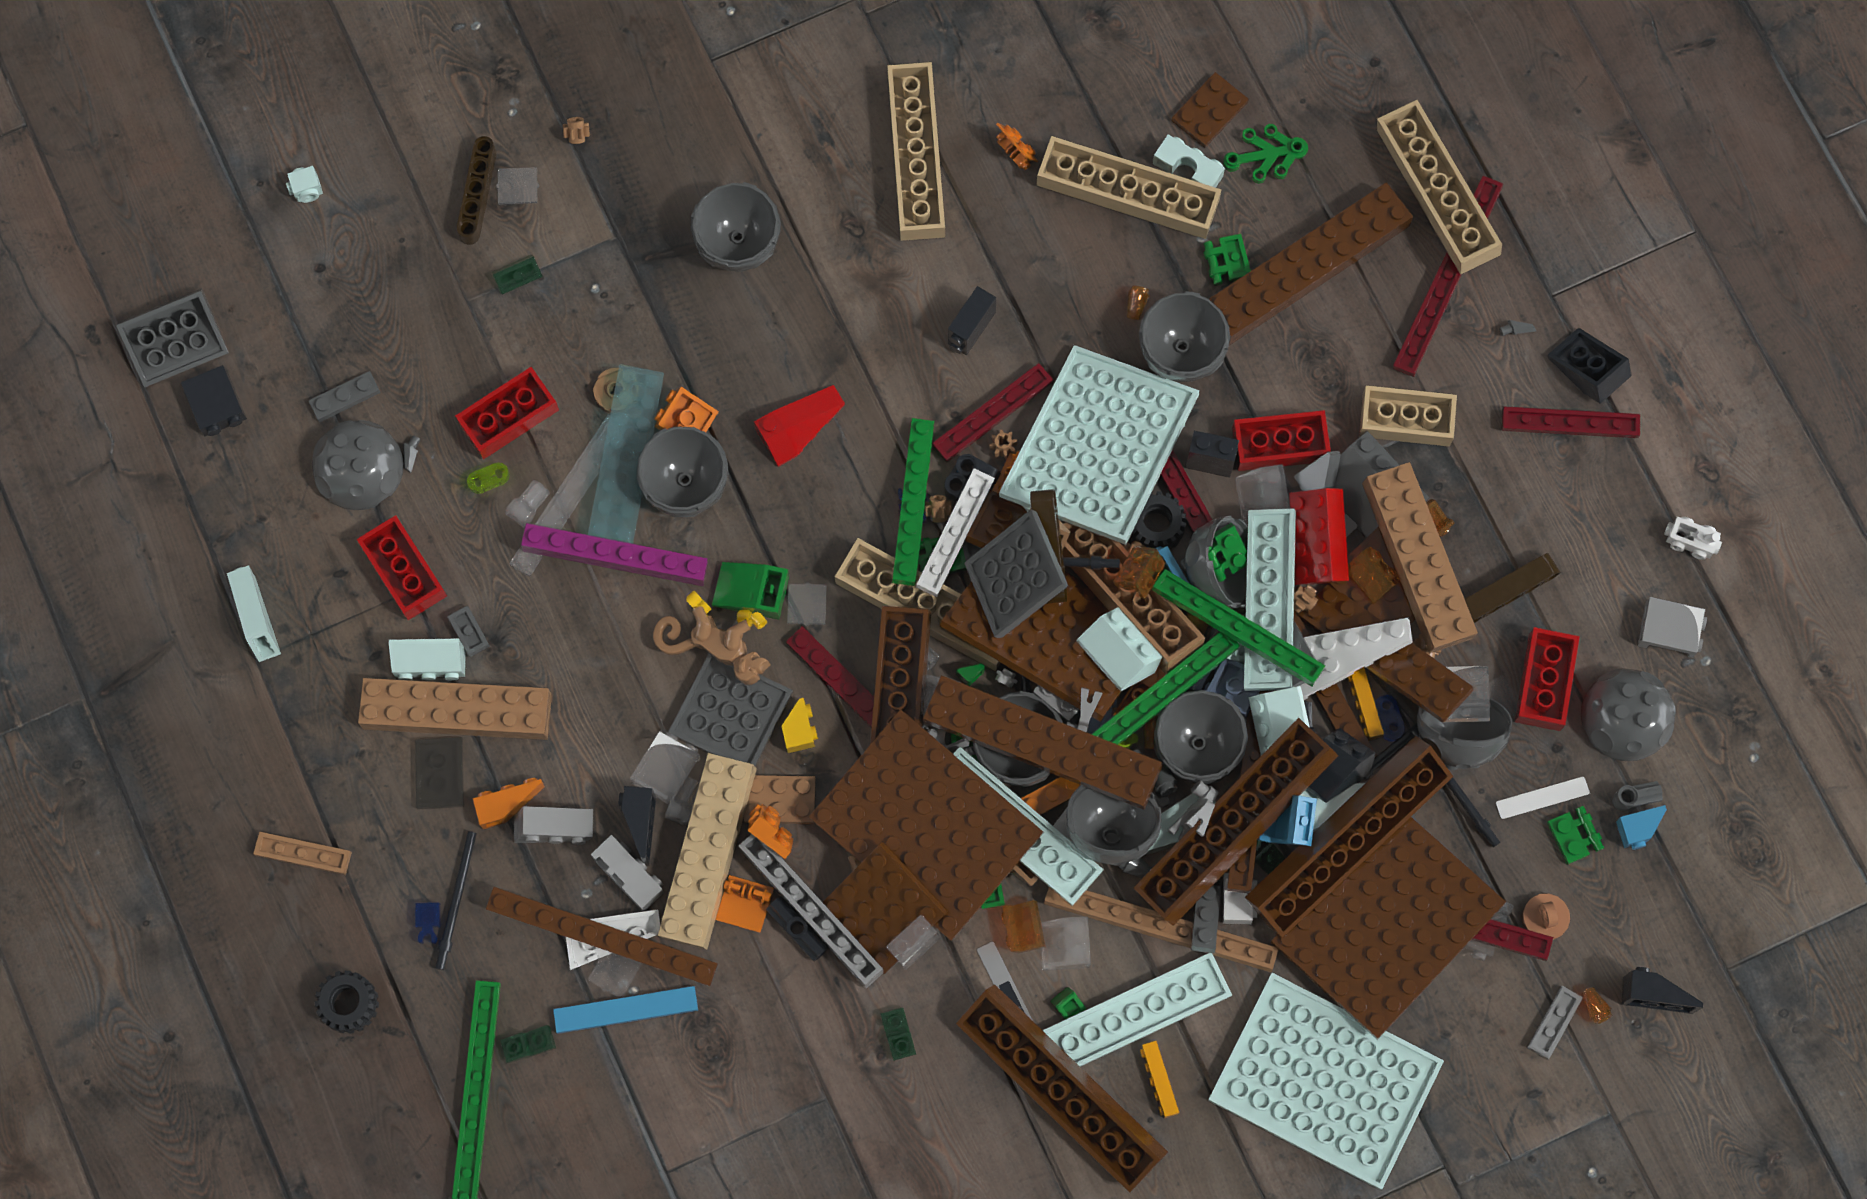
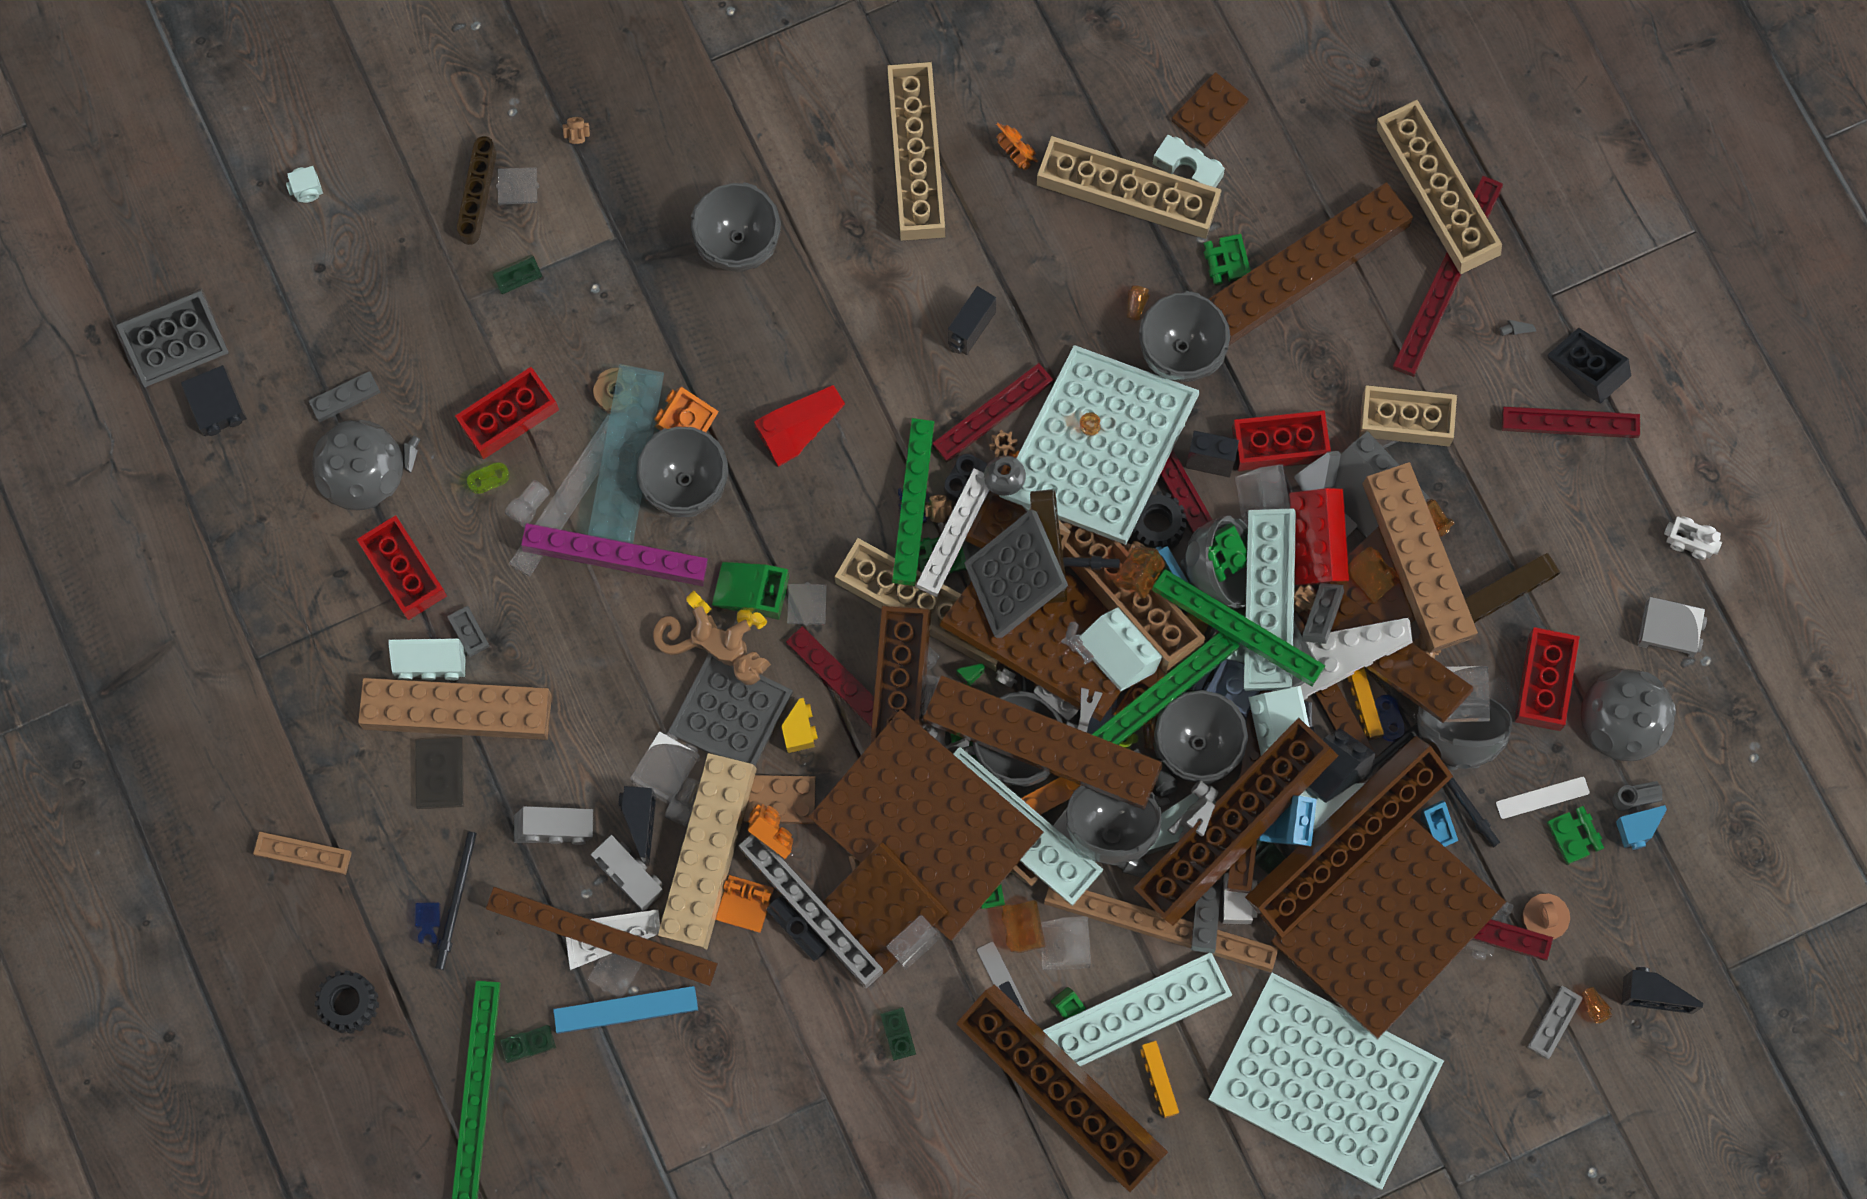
(253, 614): light aqua slope -> none
(502, 805): orange slope -> none
(1004, 484): none -> dark grey piece
(1076, 644): none -> clear piece
(1086, 429): none -> clear orange bush
(1268, 152): green plant -> none
(1323, 613): none -> dark grey plate
(1439, 823): none -> dark azure slope

